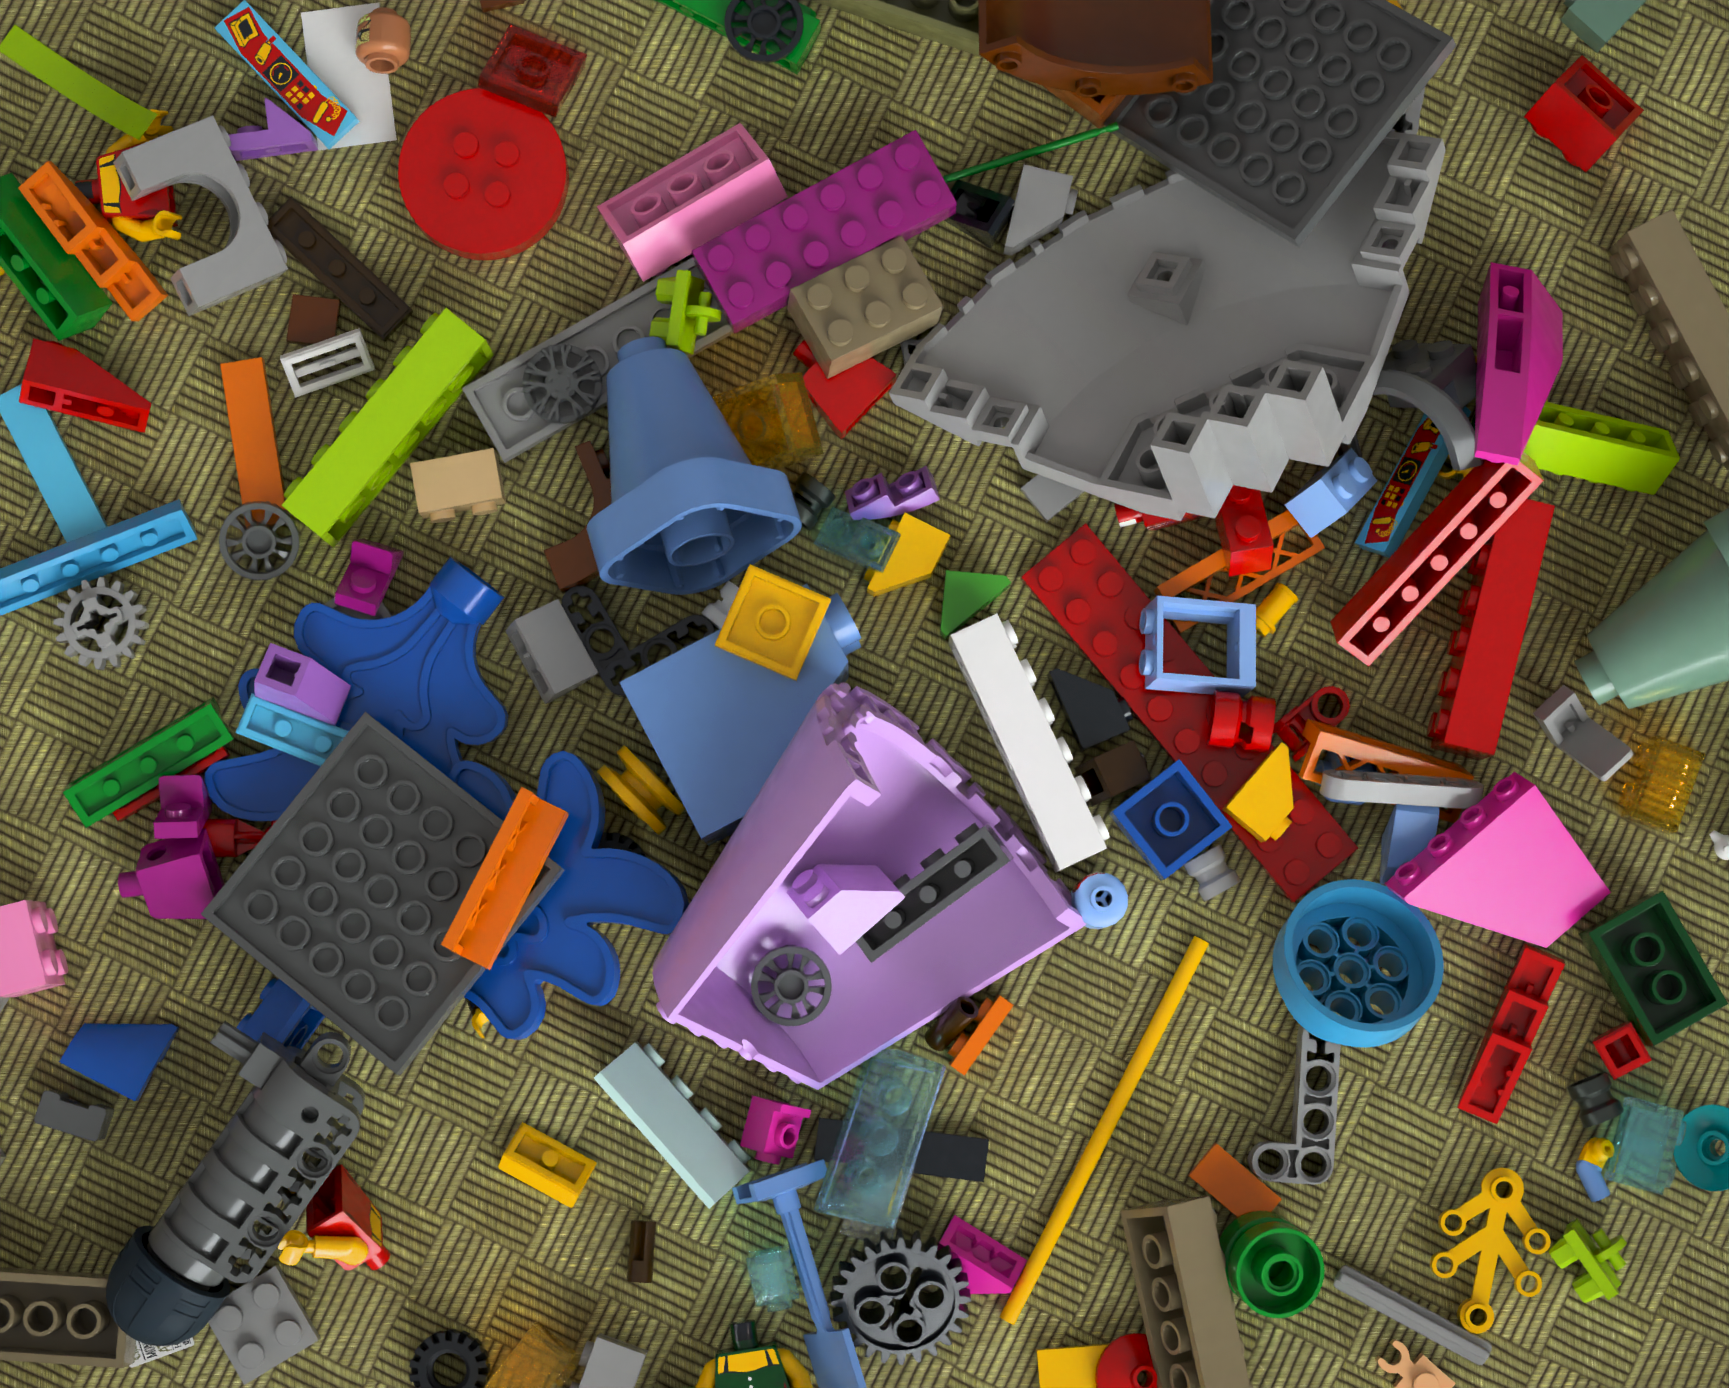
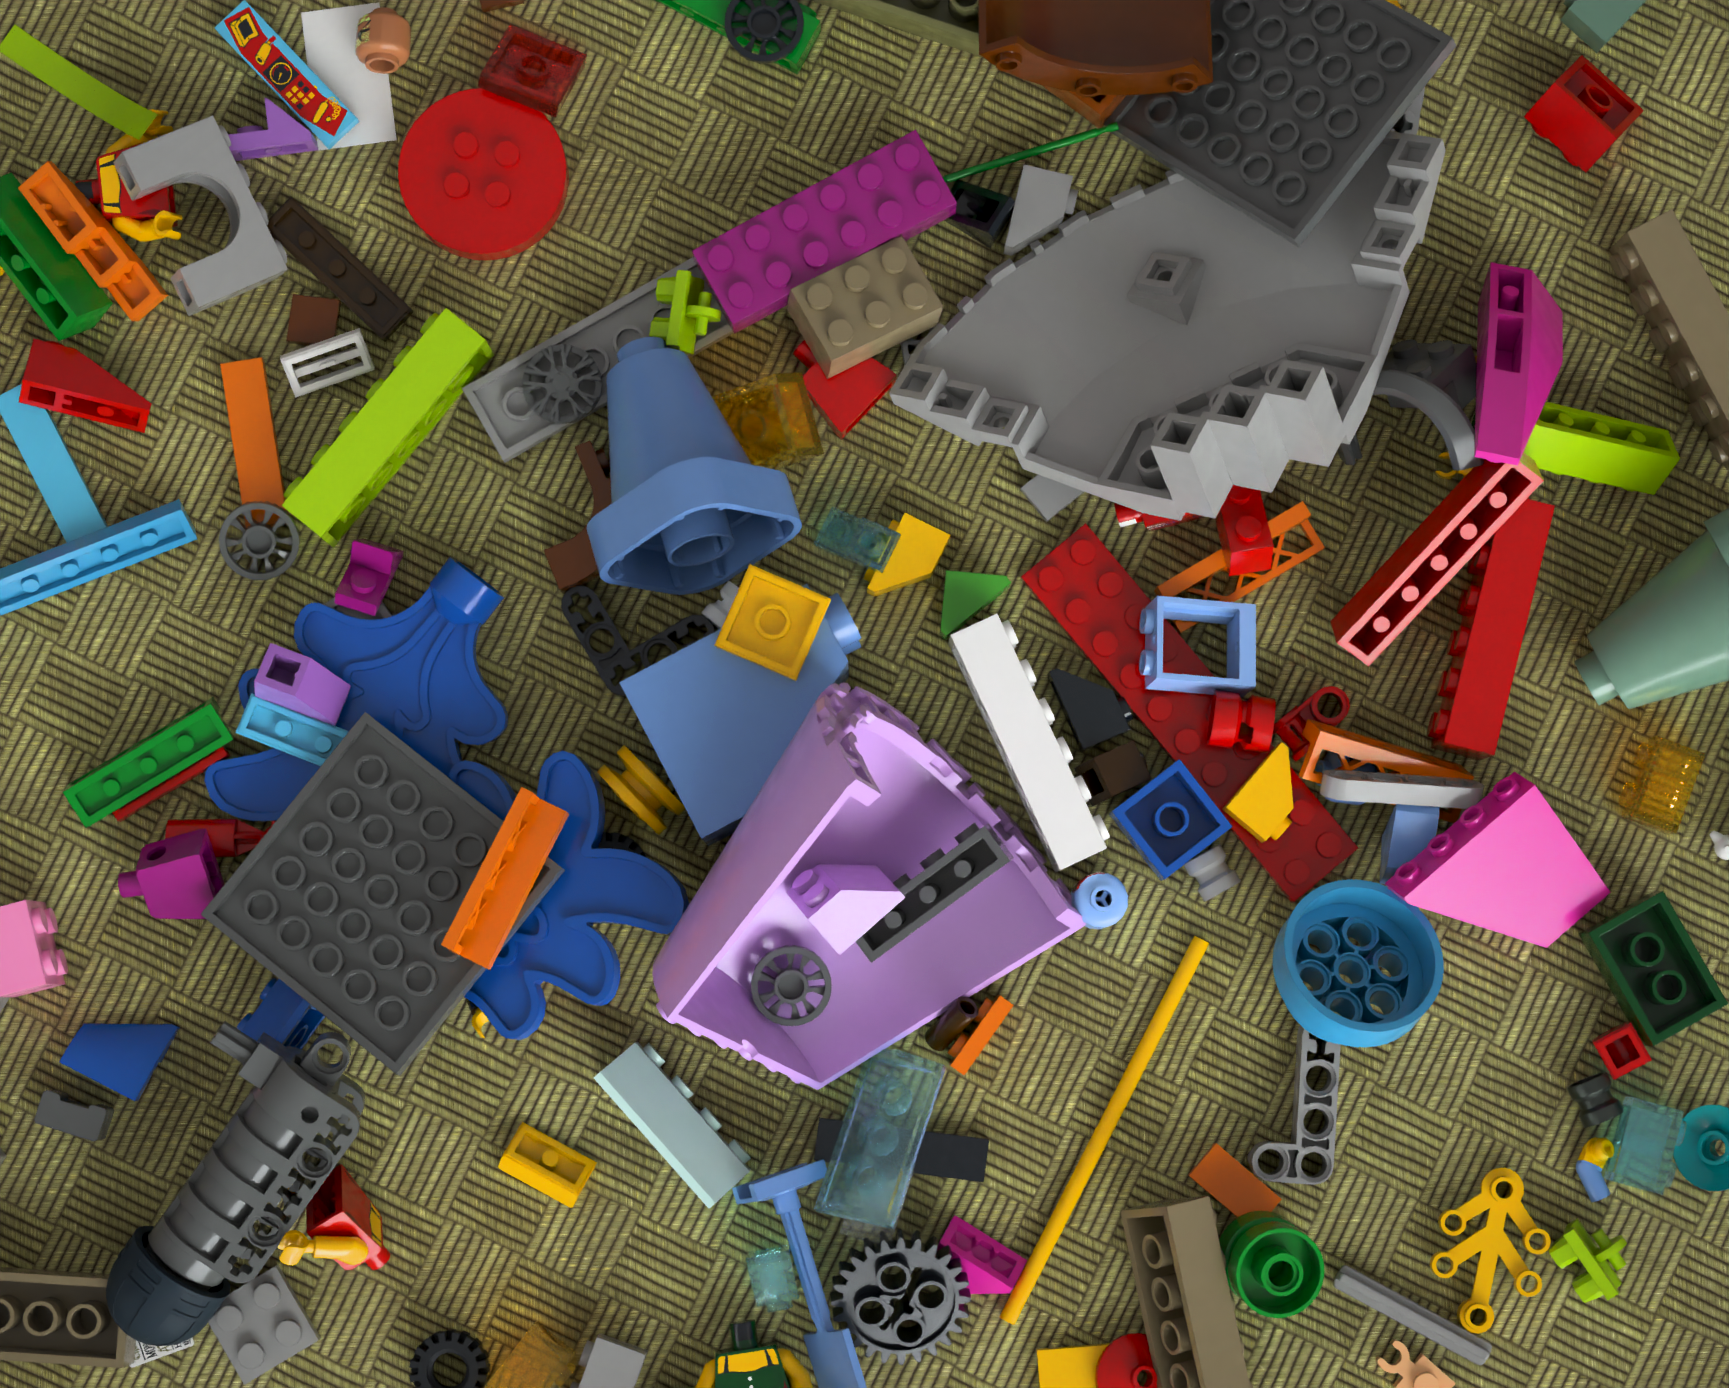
(118, 618): light grey gear -> none
(183, 807): magenta slope -> none
(458, 485): tan brick -> none
(551, 651): light grey brick -> none
(641, 1251): dark brown piece -> none
(692, 201): bright pink slope -> none
(772, 1129): dark pink brick -> none
(815, 495): pearl dark grey wheel -> none
(878, 499): medium lavender slope -> none
(1273, 609): yellow pin -> none
(1331, 492): light blue brick -> none
(1405, 490): tile -> none
(1510, 1033): red slope -> none
(1580, 736): light grey bracket -> none

